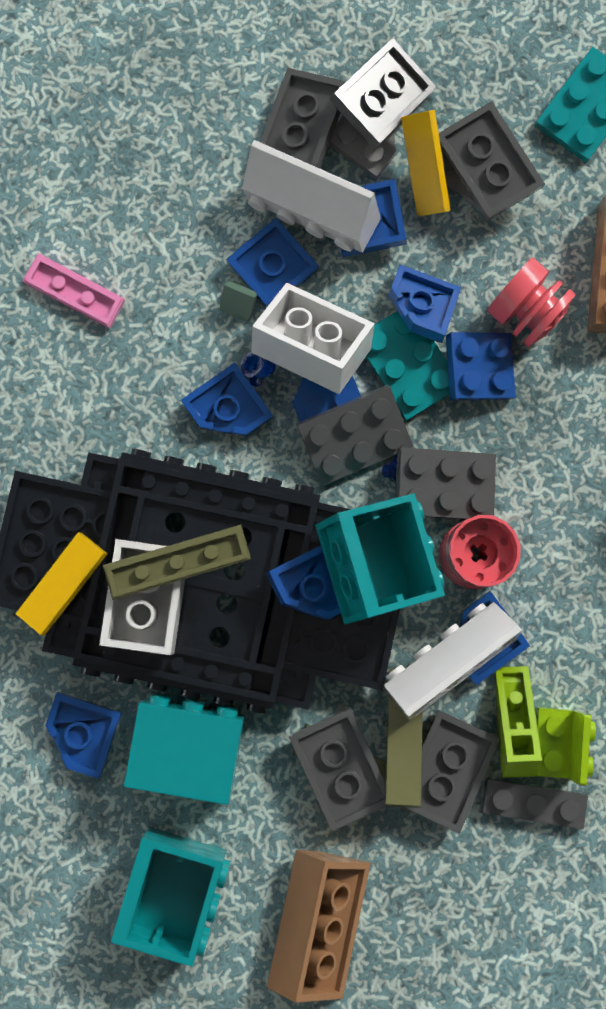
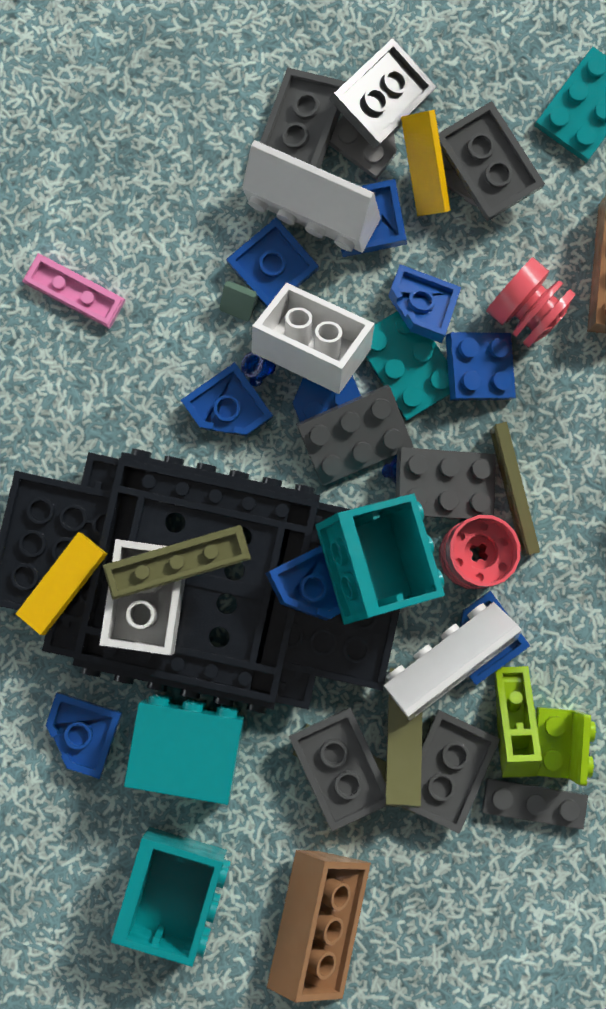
(514, 489): none -> olive tile

